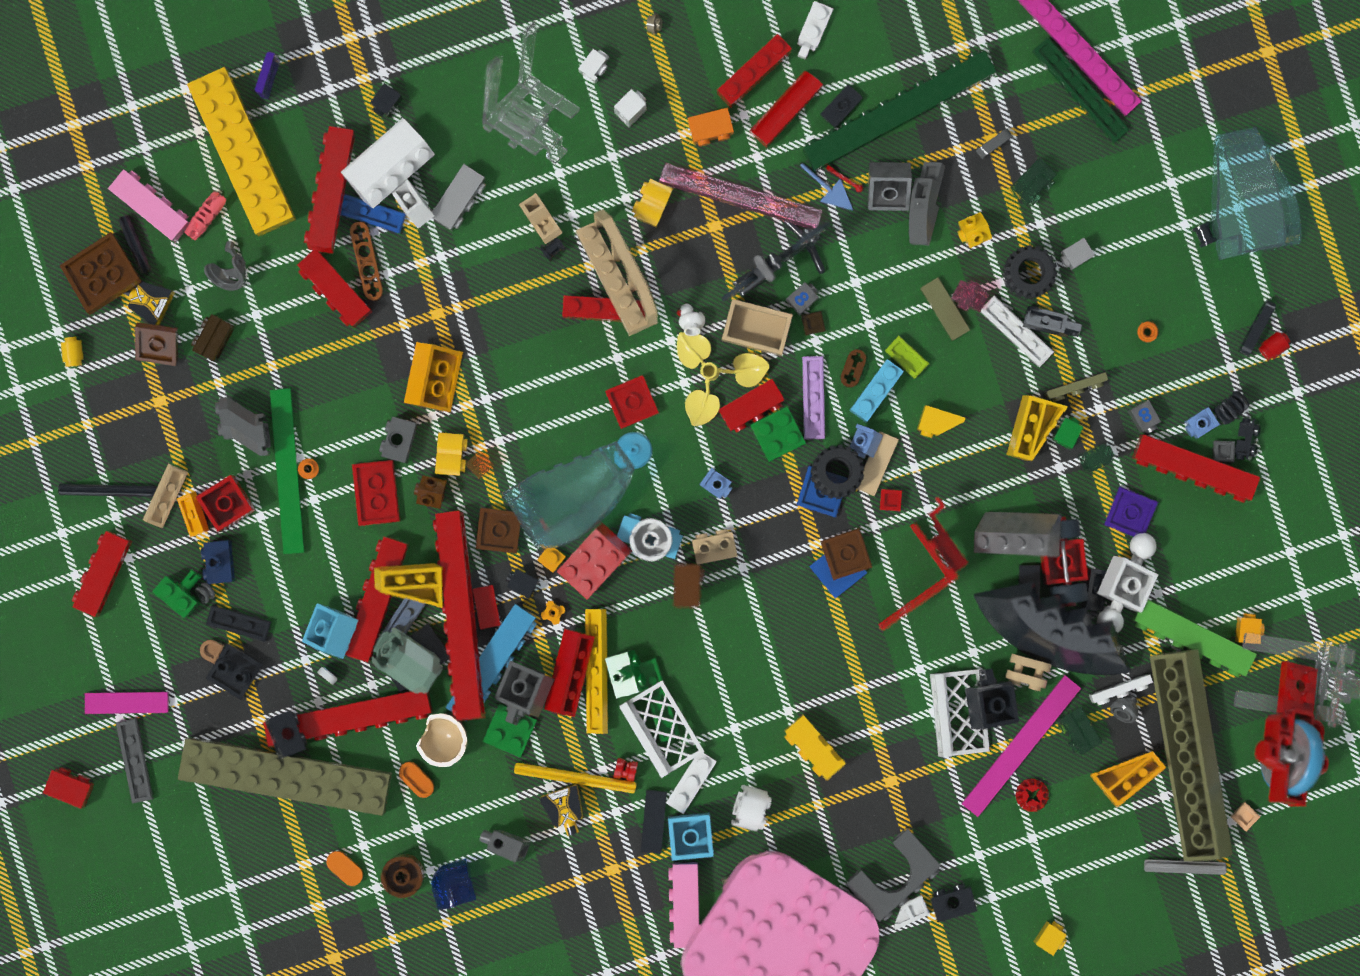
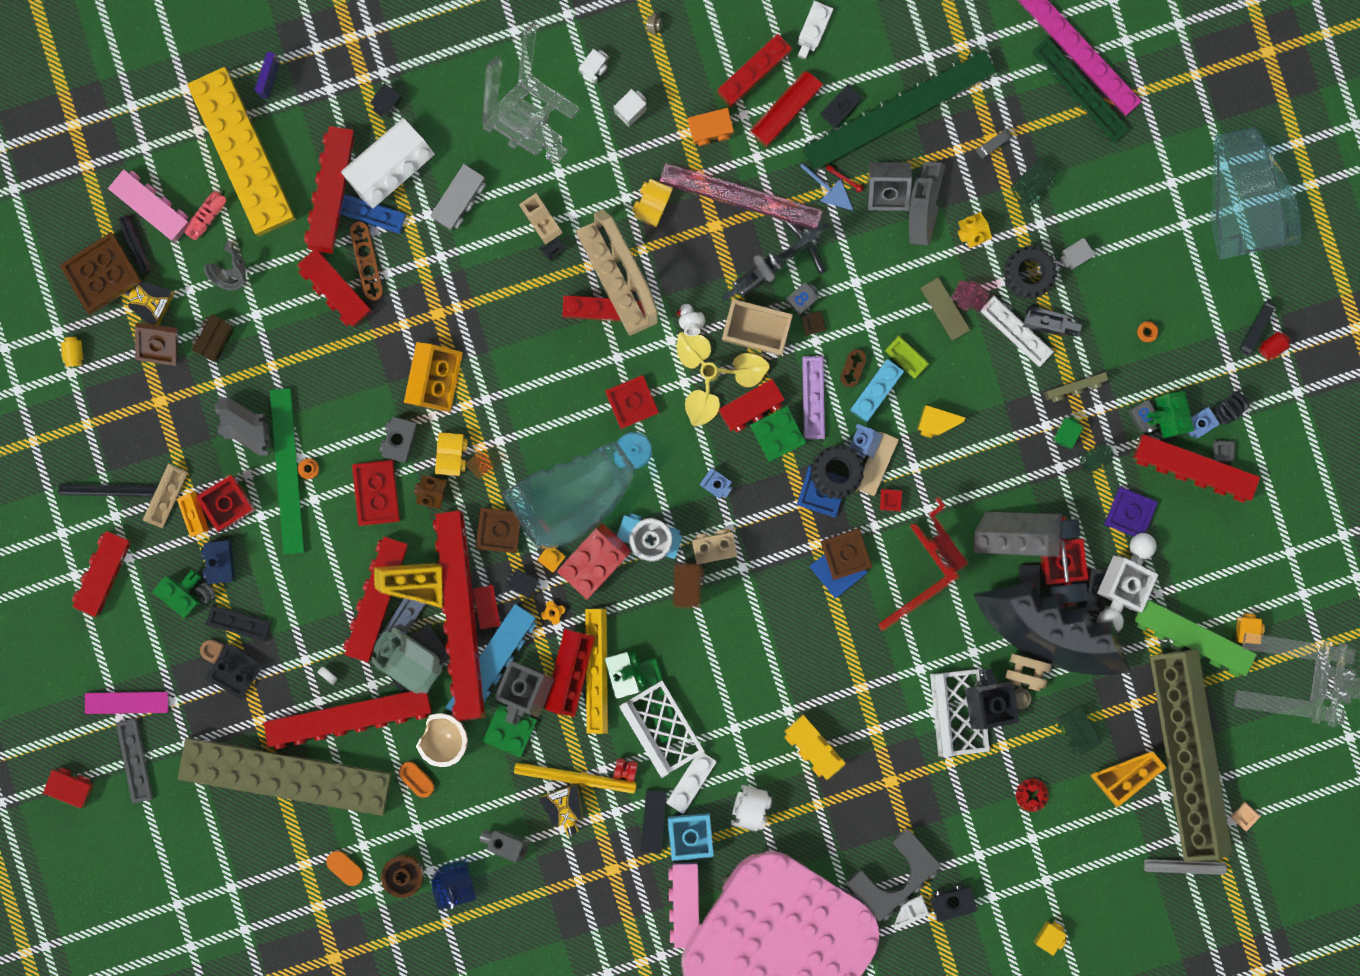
(283, 746): black brick -> none
(330, 630): medium azure brick -> none
(412, 203): white brick -> none
(1021, 745): dark pink tile -> none
(1023, 698): none -> dark tan plate
(1032, 426): yellow wedge -> none
(1121, 689): white plate -> none
(1125, 709): dark grey brick -> none
(1172, 414): none -> green brick
(1204, 234): black bush -> none
(1250, 432): black hinge -> none
(1293, 769): red piece -> none

